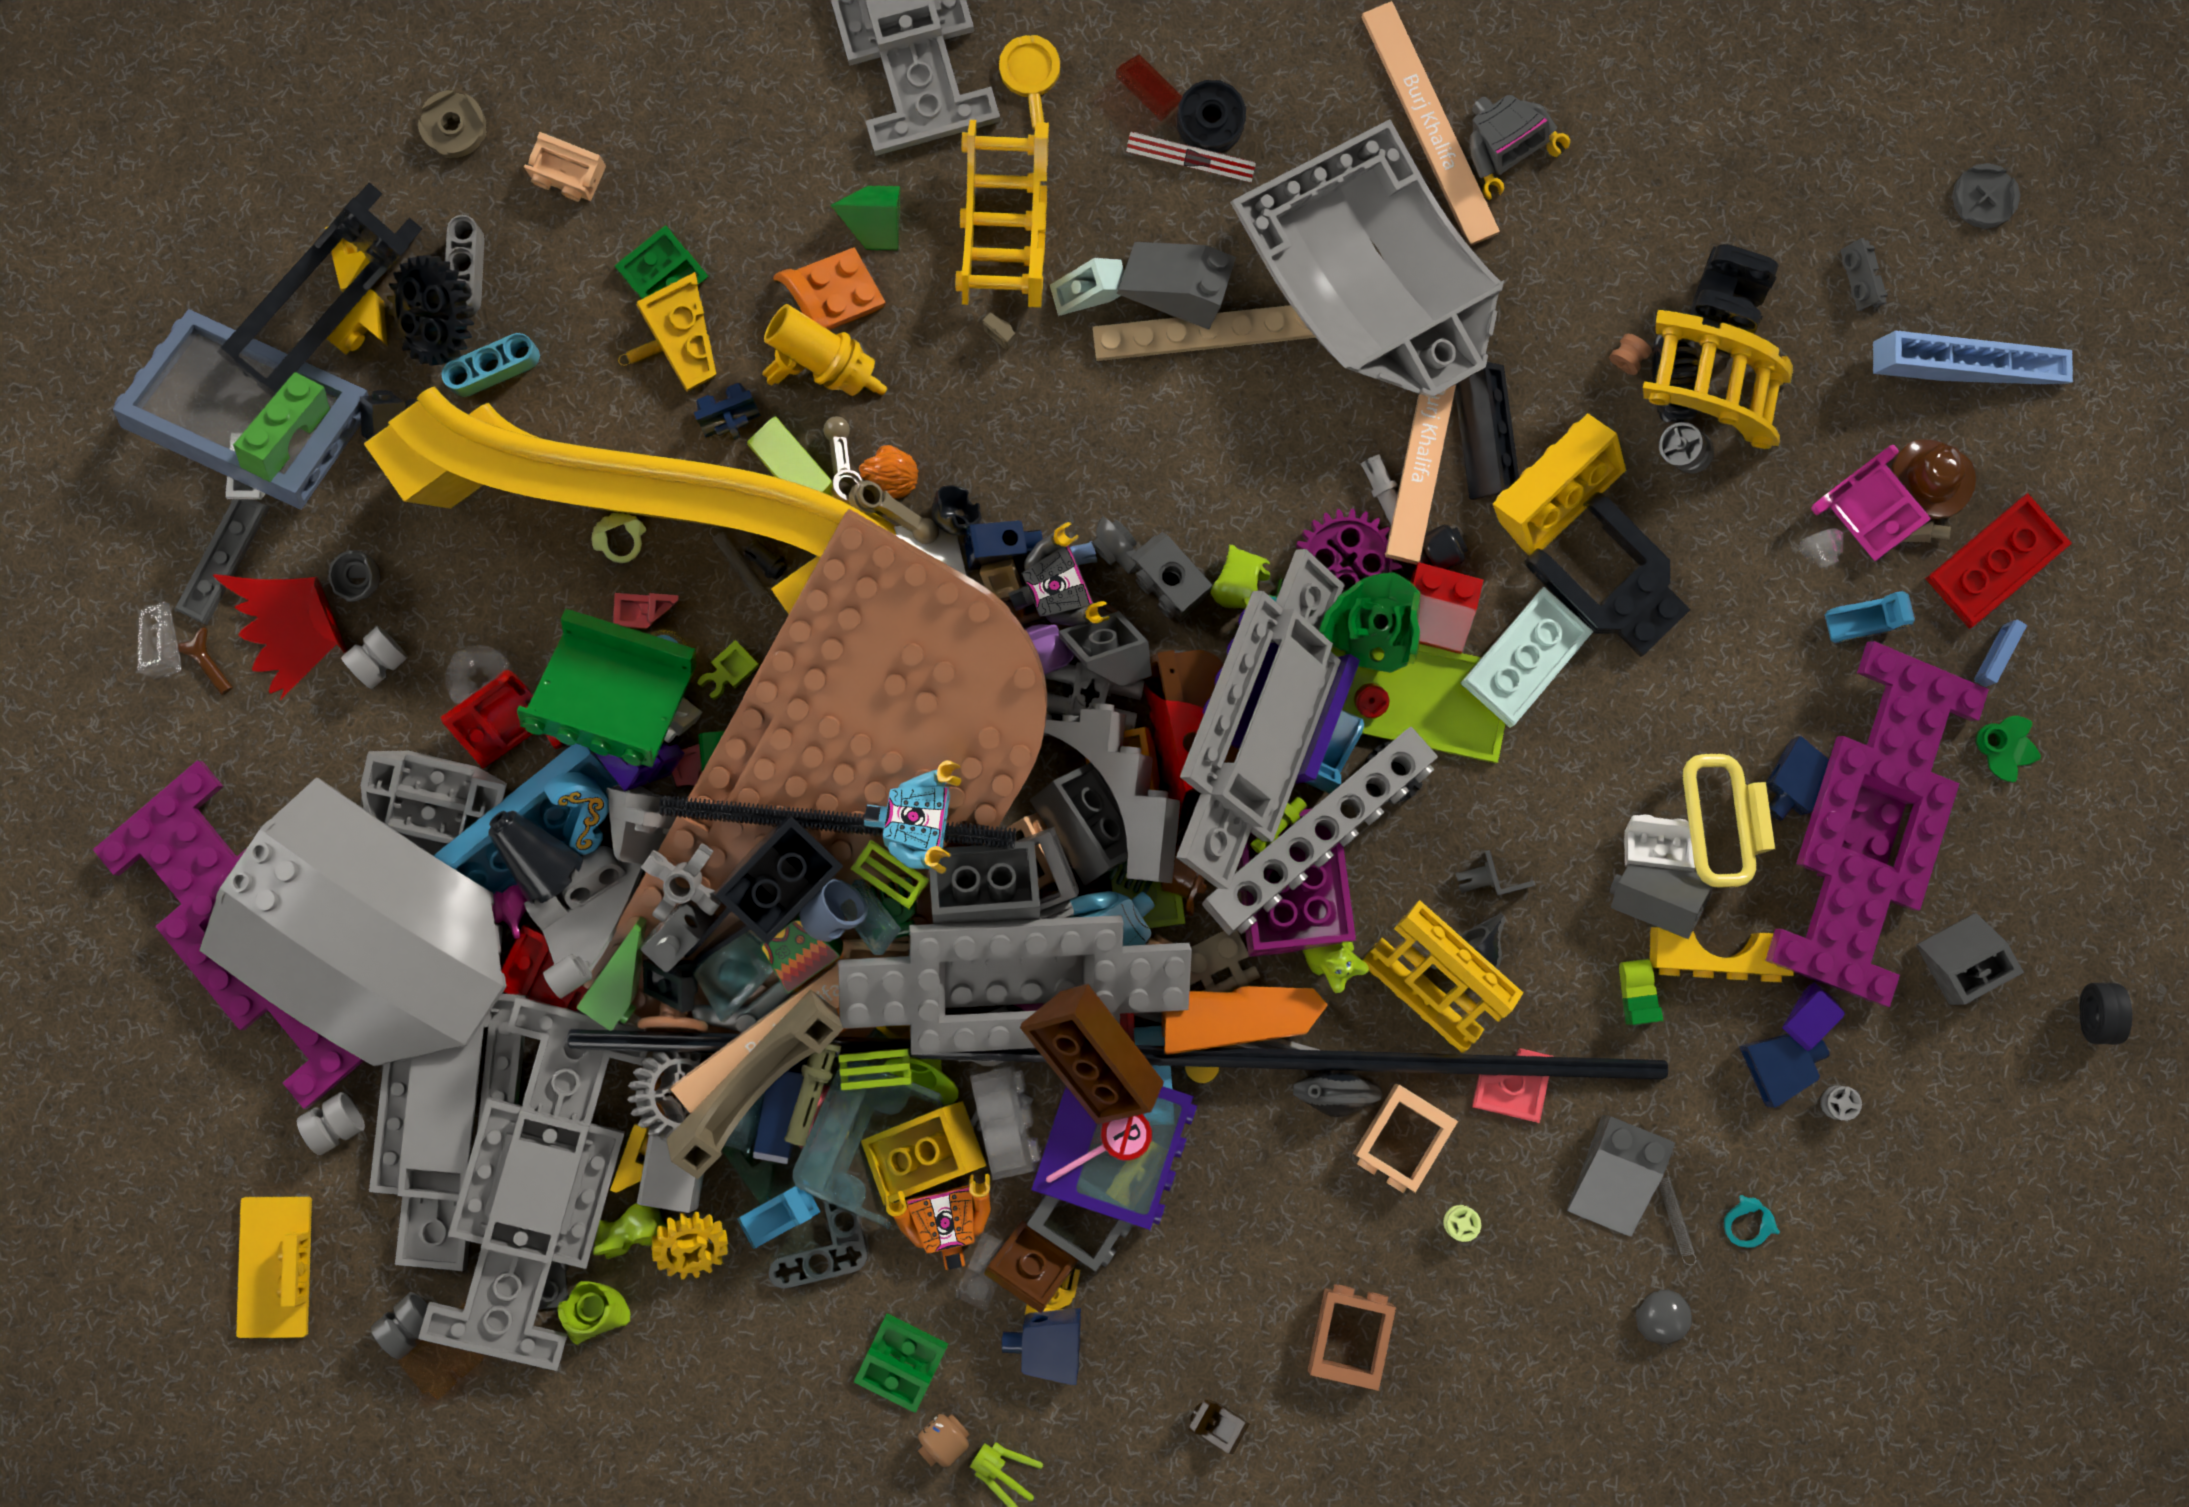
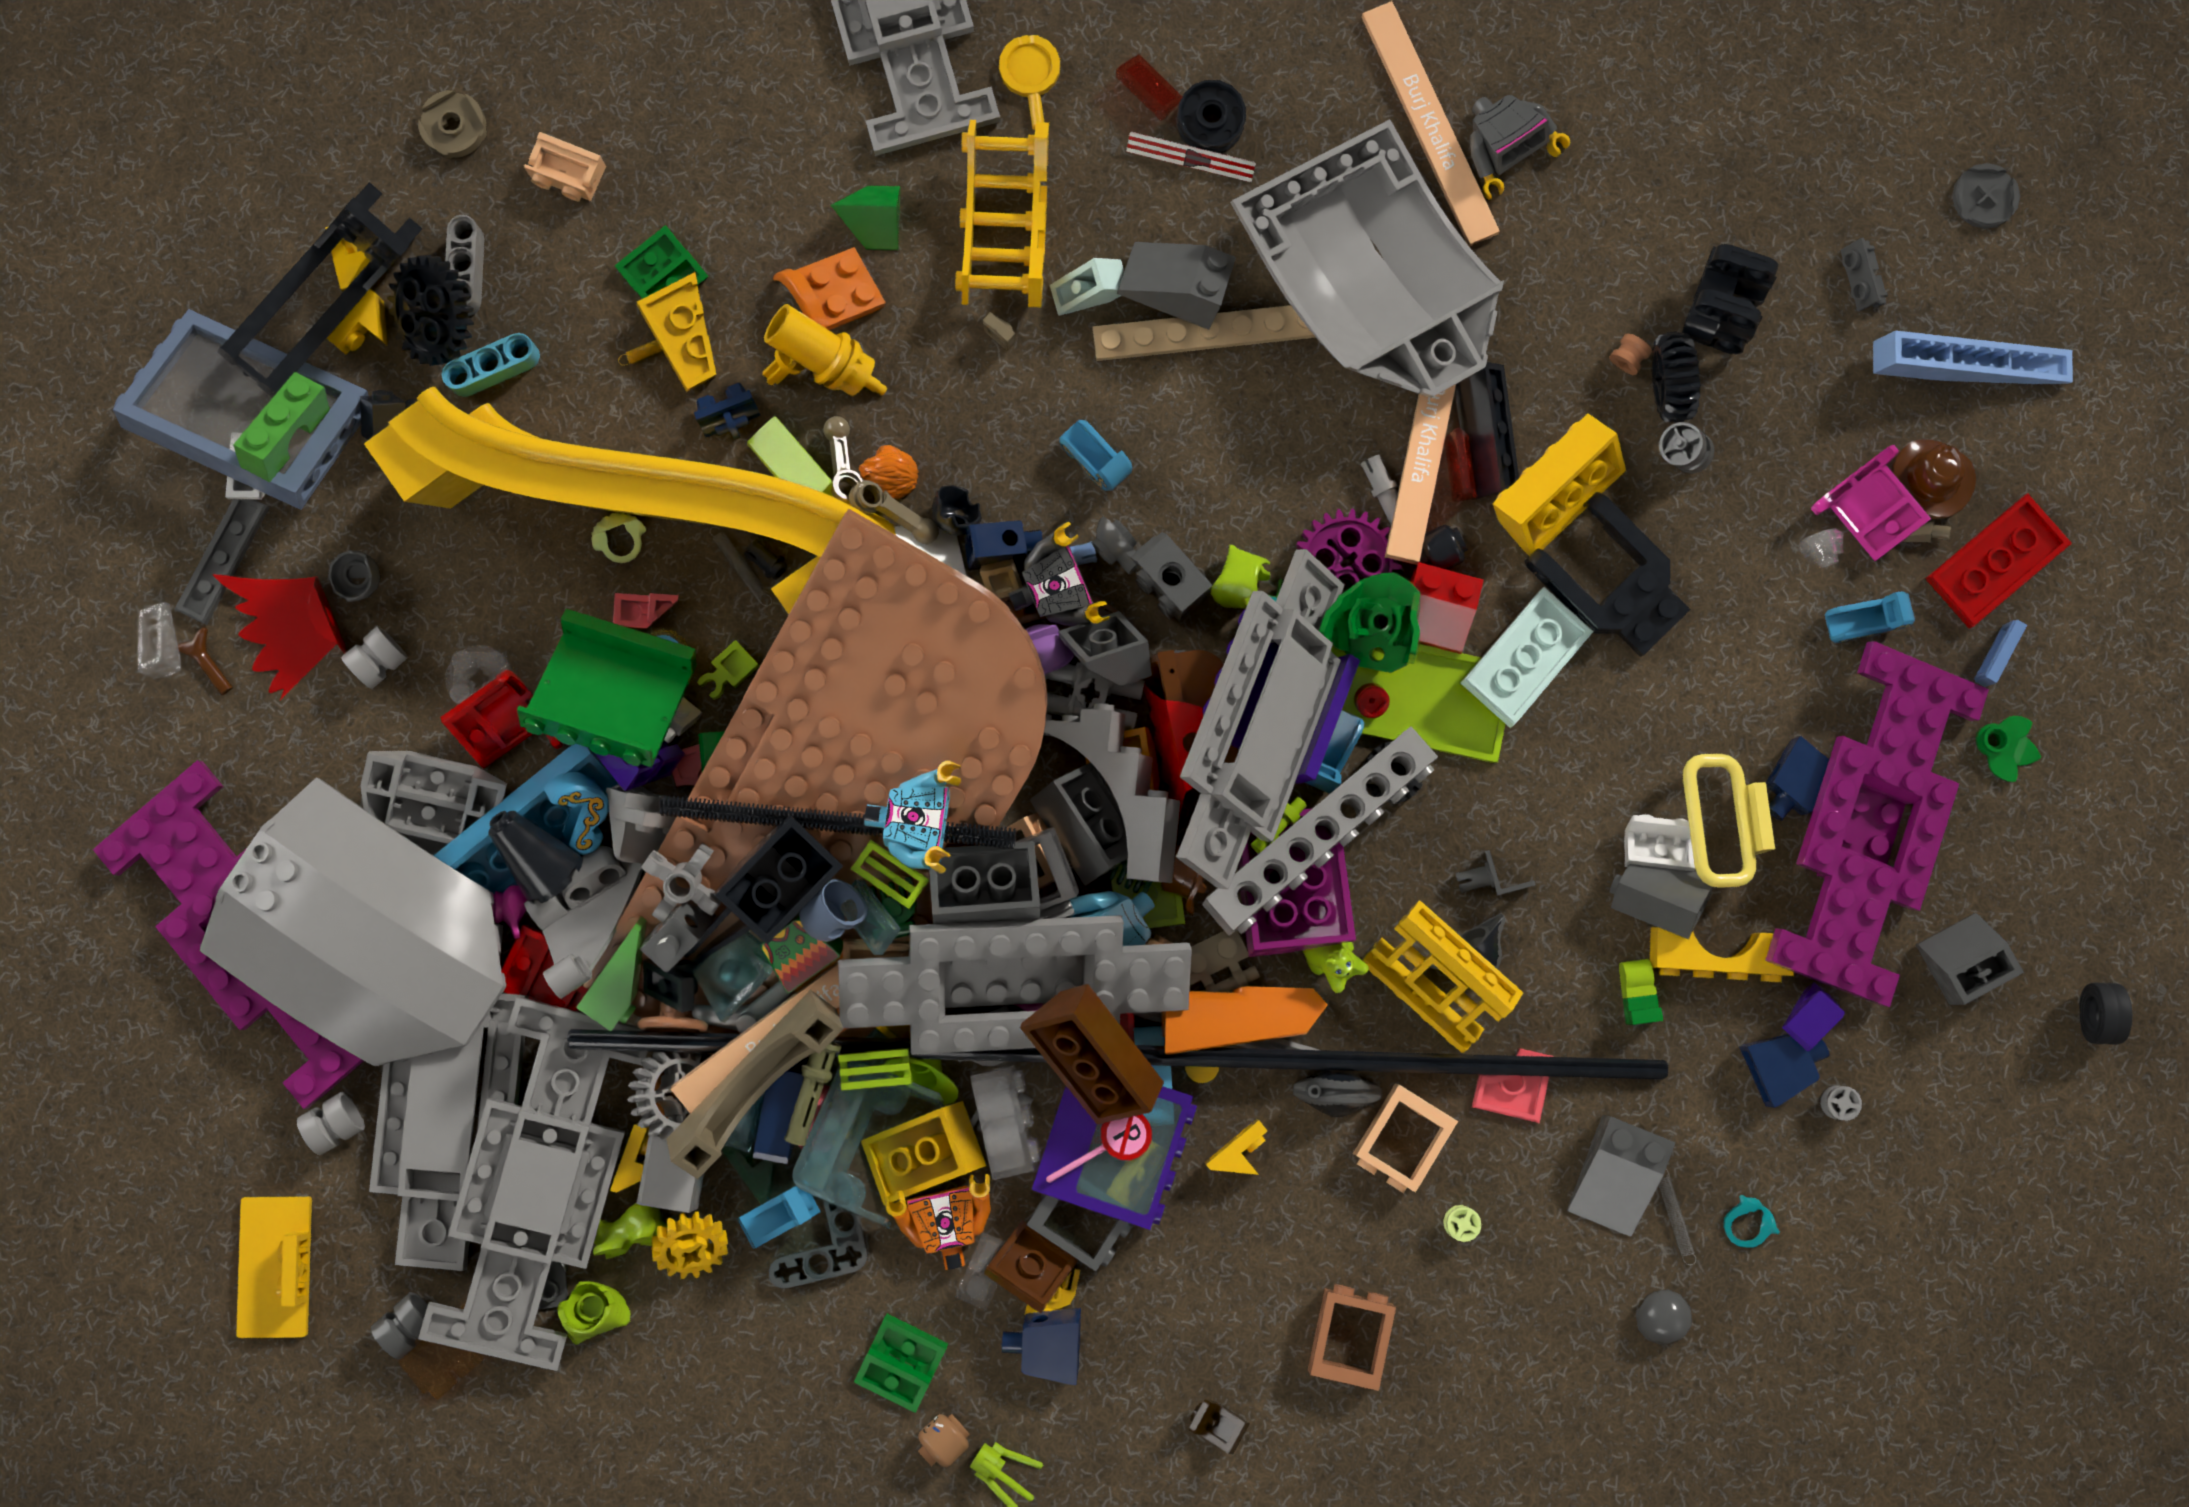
(1095, 455): none -> dark azure animal
(1230, 1156): none -> yellow slope
(1460, 465): none -> clear red slope
(1744, 349): yellow fence -> none

